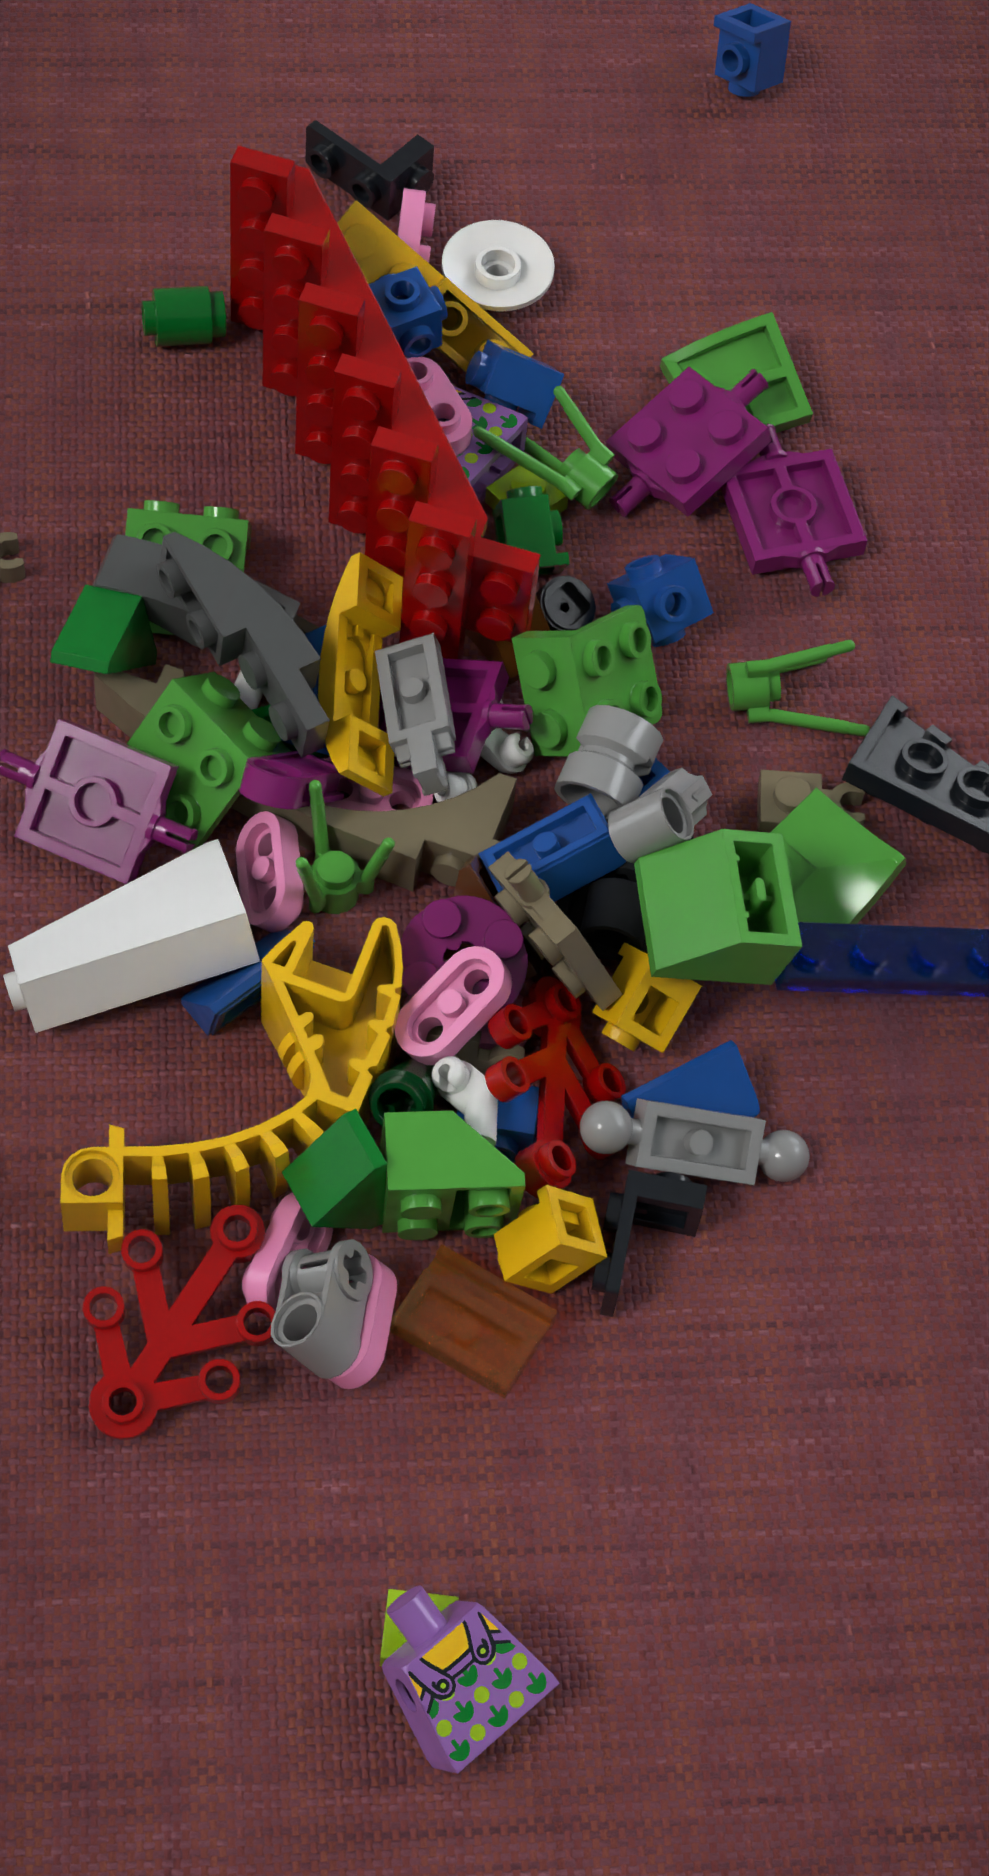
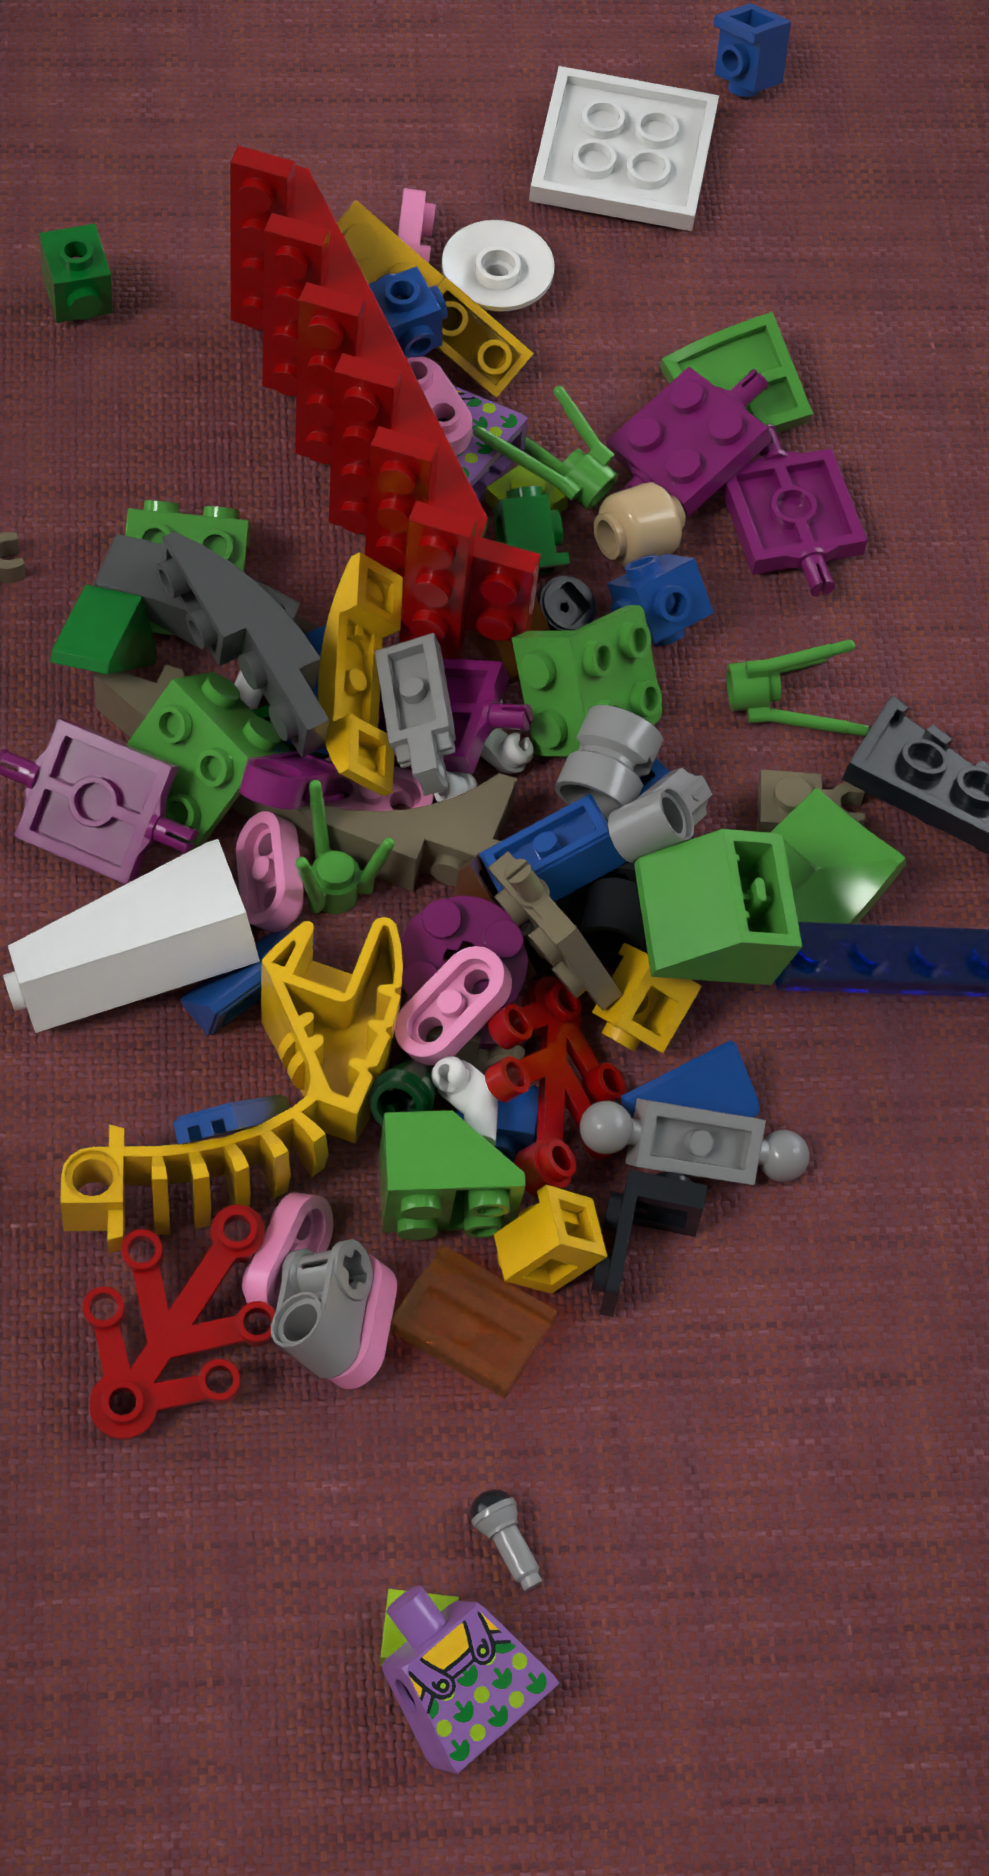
(78, 285): none -> green brick
(184, 316): green brick -> none
(228, 1118): none -> blue tile
(341, 1177): green slope -> none
(367, 181): black bracket -> none
(495, 1516): none -> light grey piece
(514, 381): blue brick -> none
(624, 148): none -> white plate
(639, 523): none -> tan head

